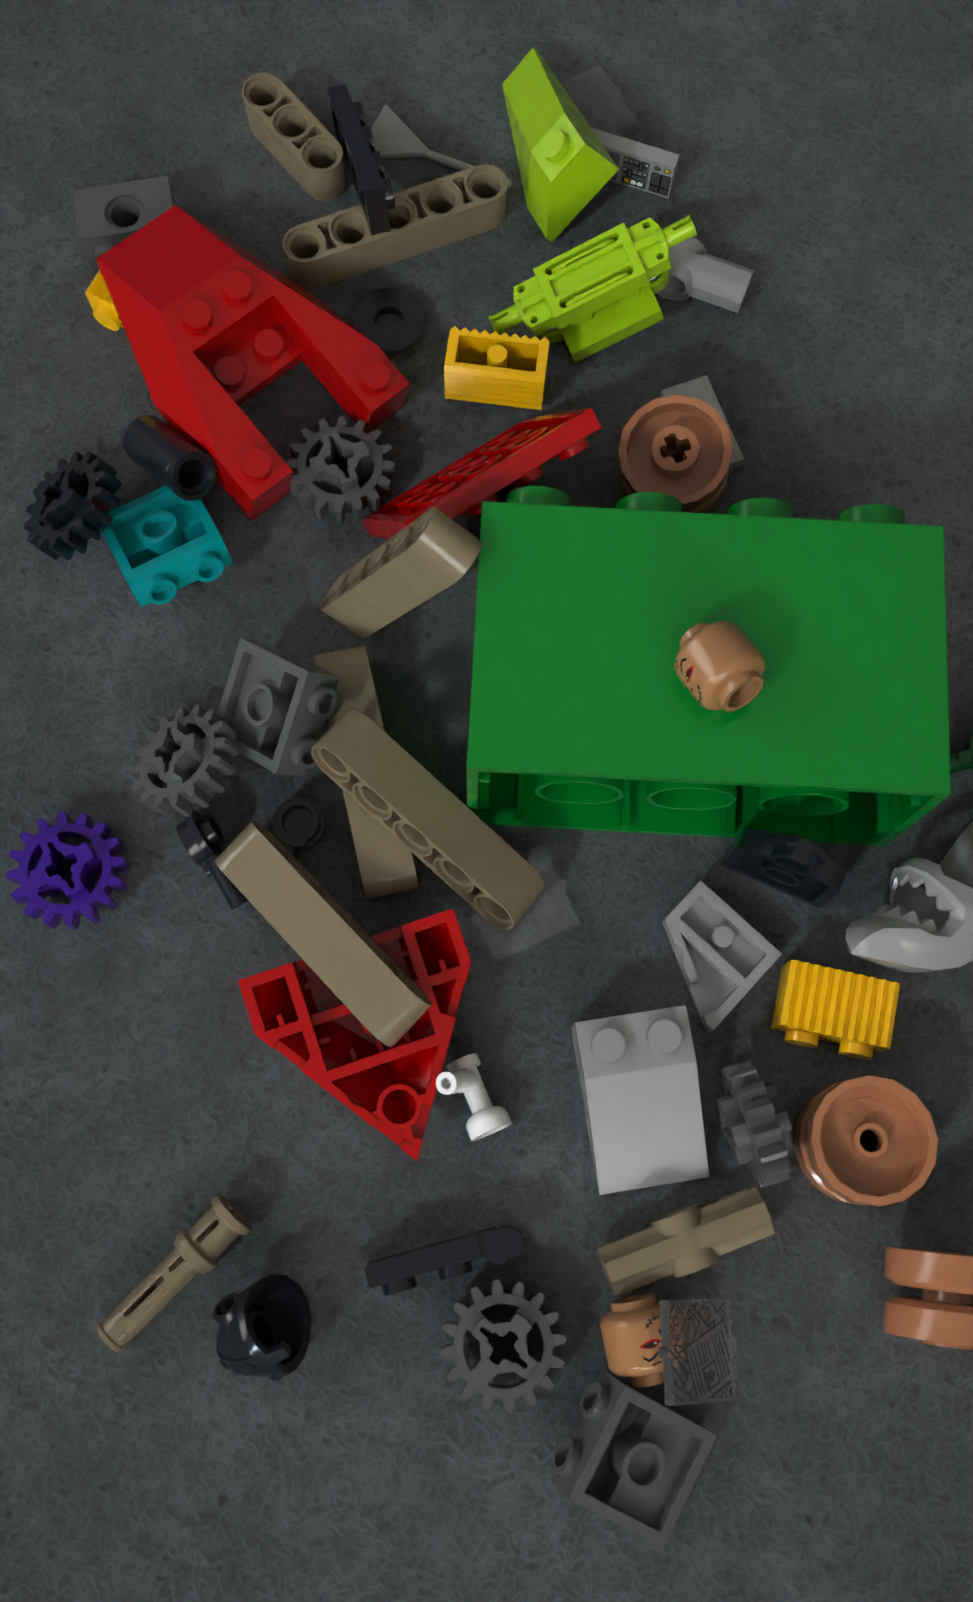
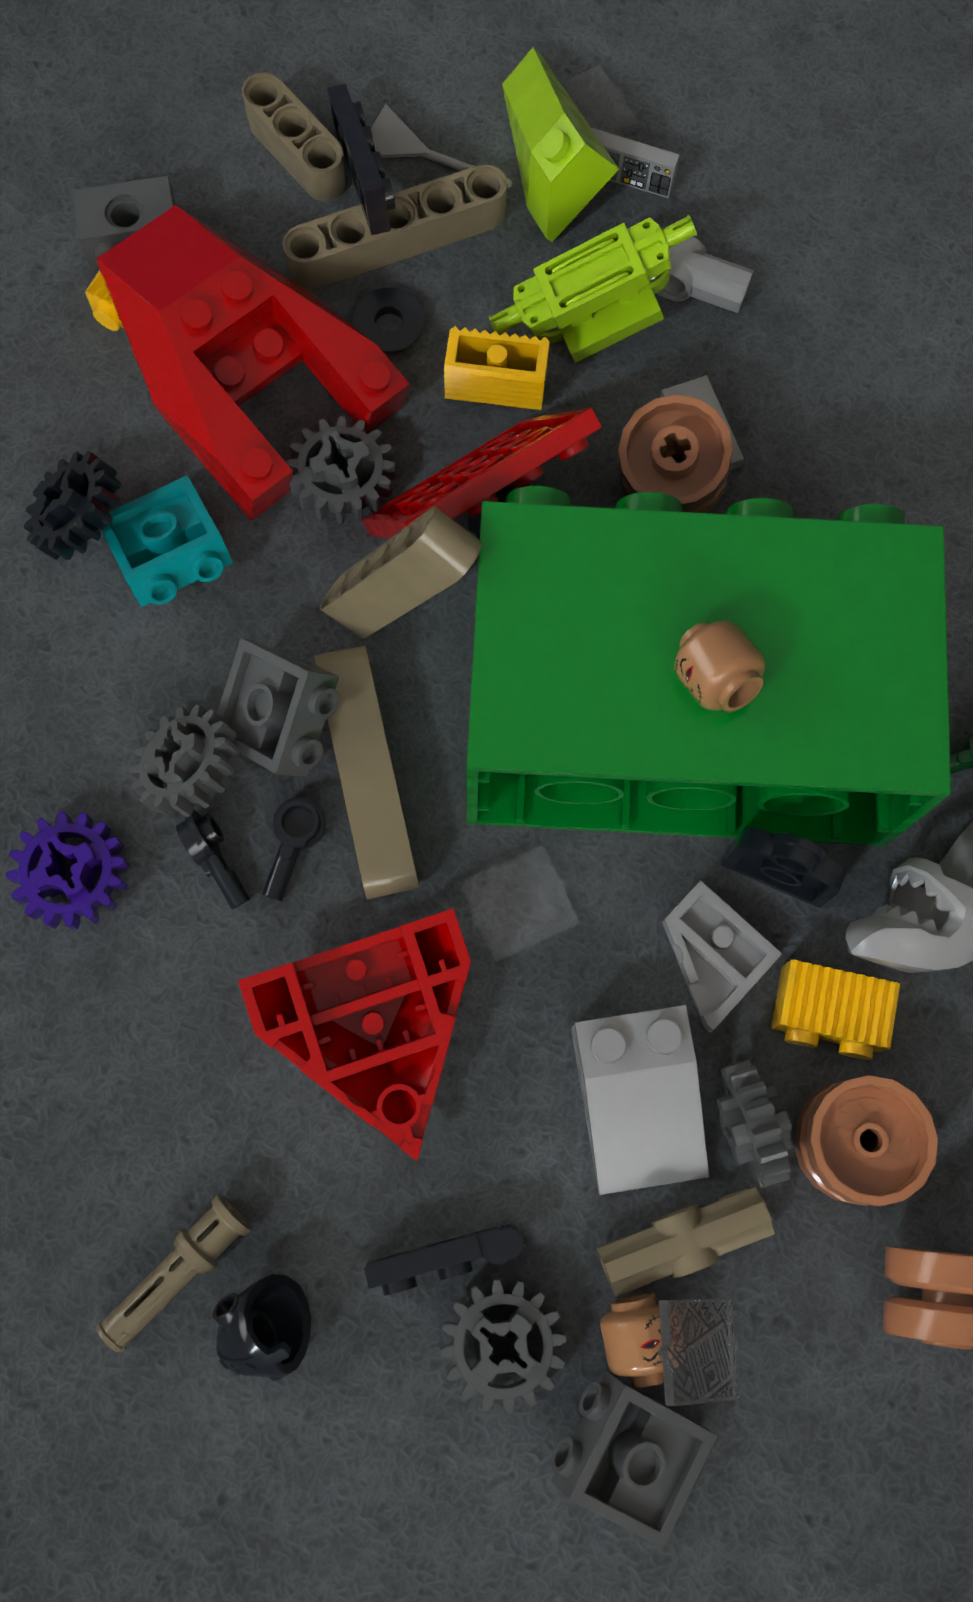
(170, 457): black pin -> none
(323, 934): dark tan beam -> none
(428, 819): dark tan beam -> none
(465, 1078): white piece -> none

